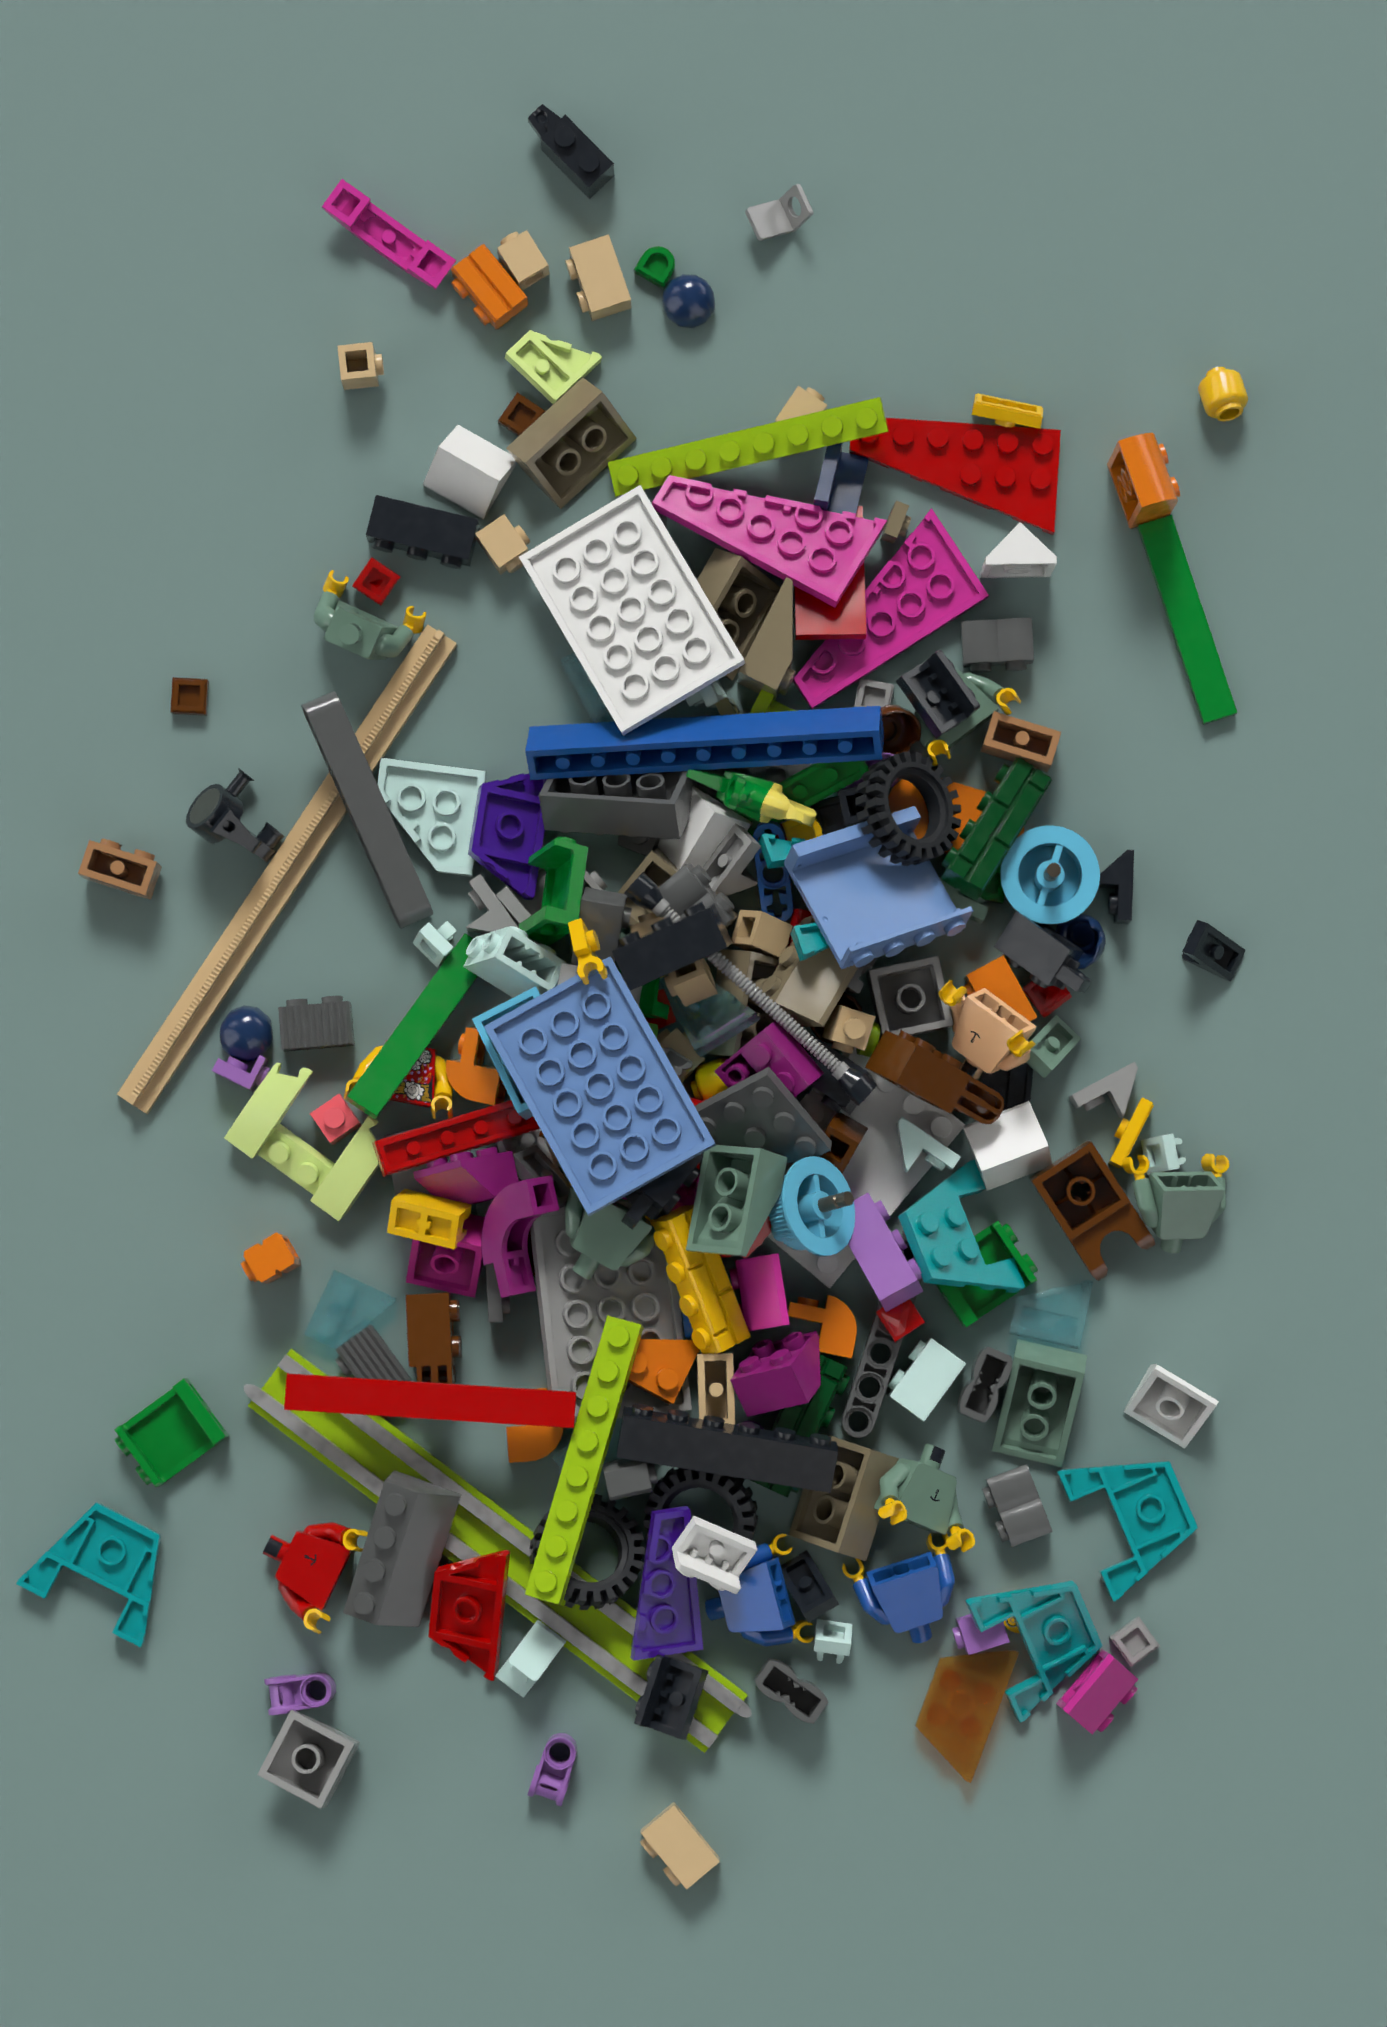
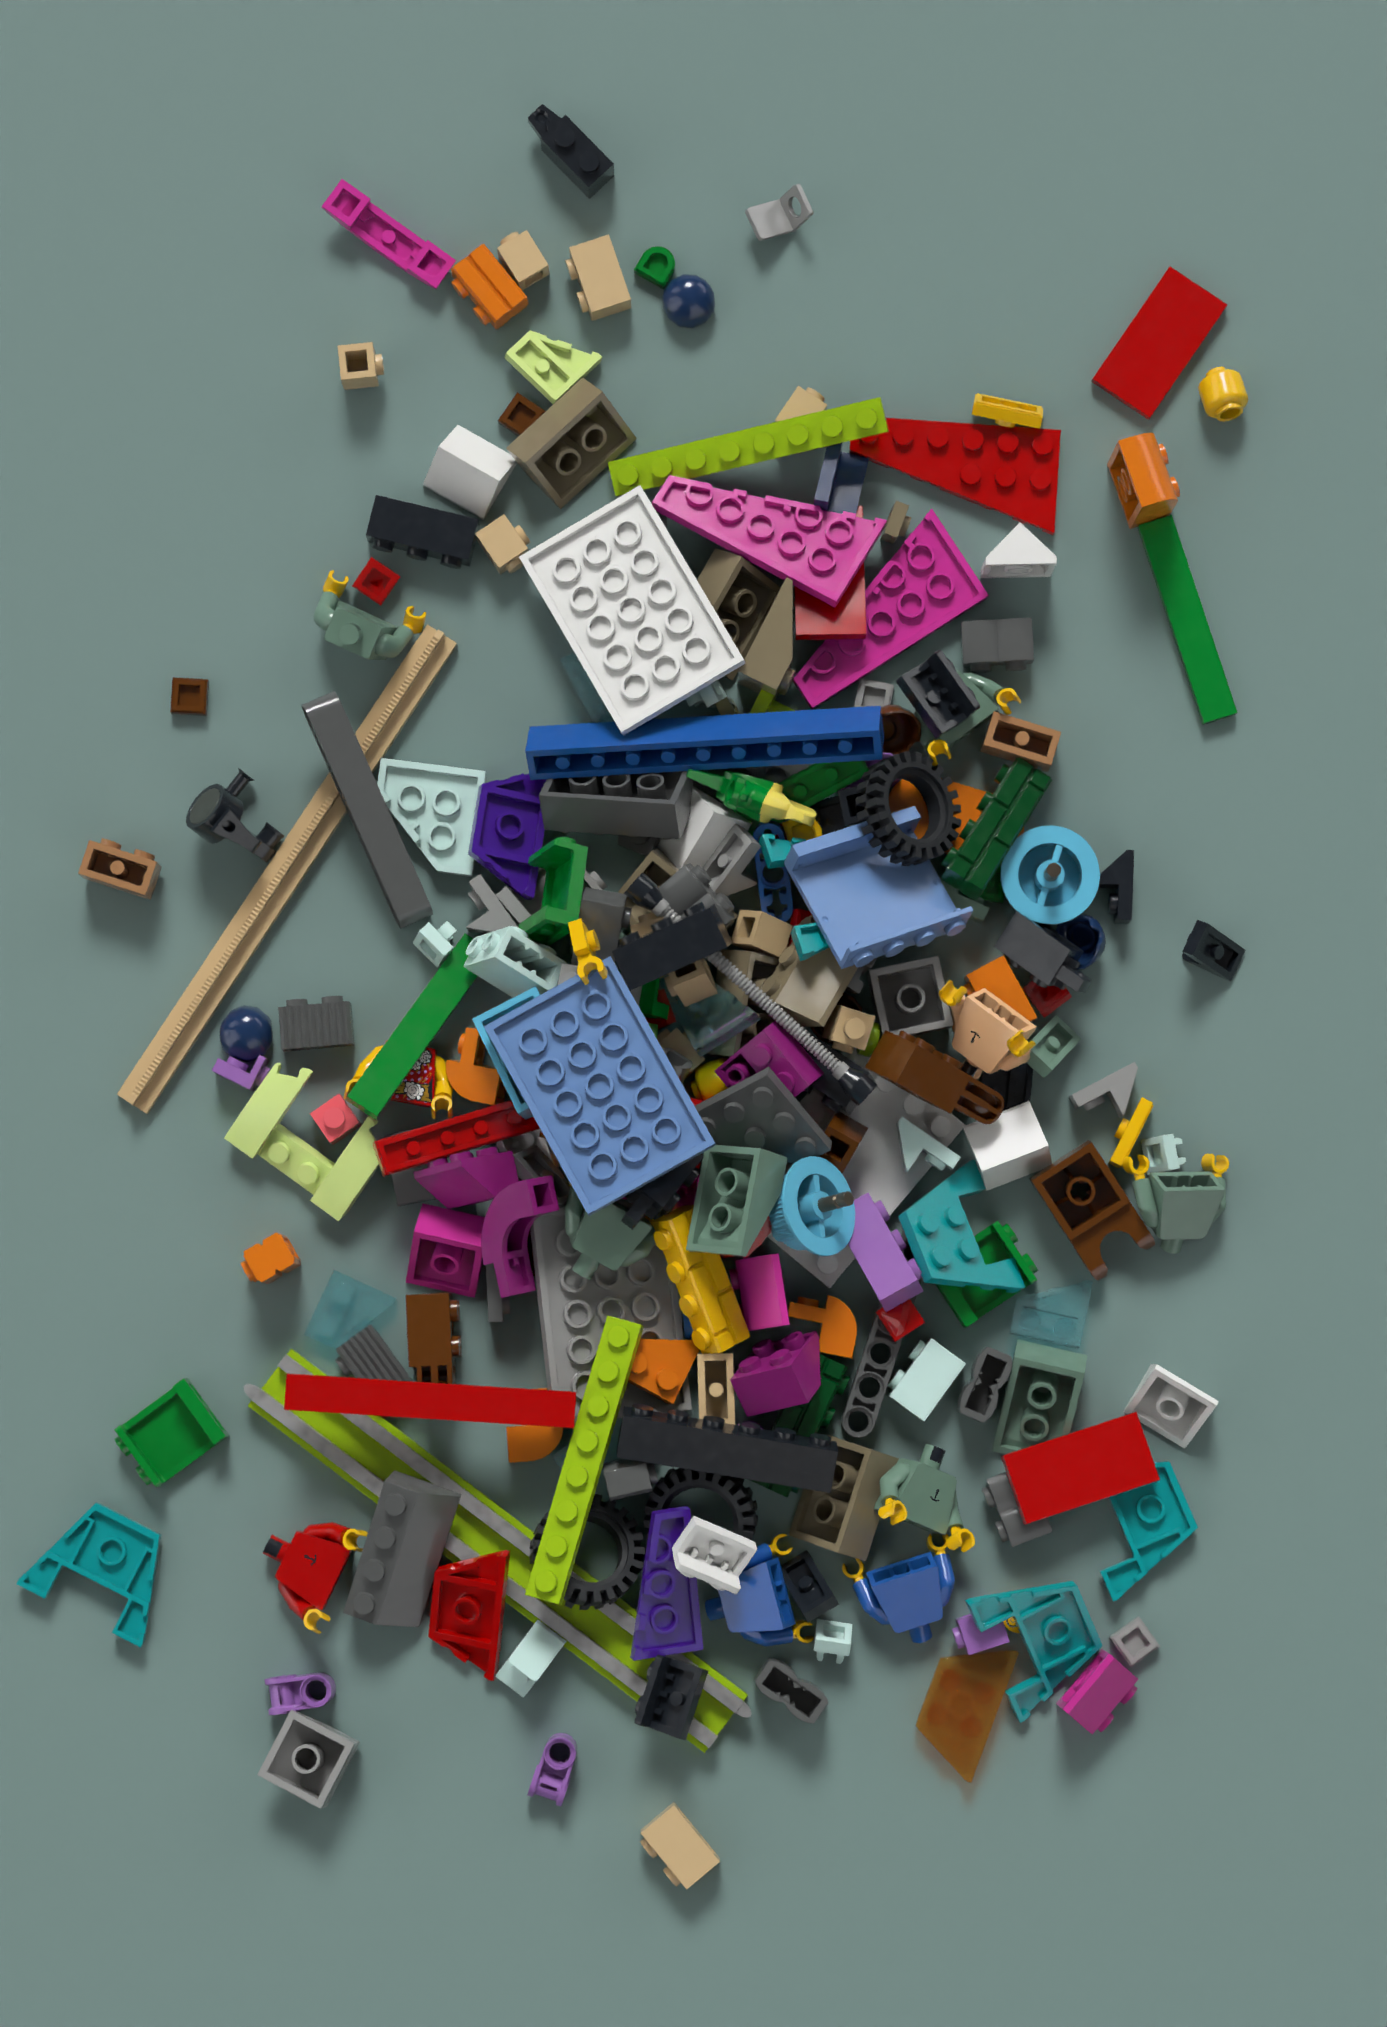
(428, 1218): yellow hinge -> none
(1080, 1468): none -> red tile
(1159, 343): none -> red tile

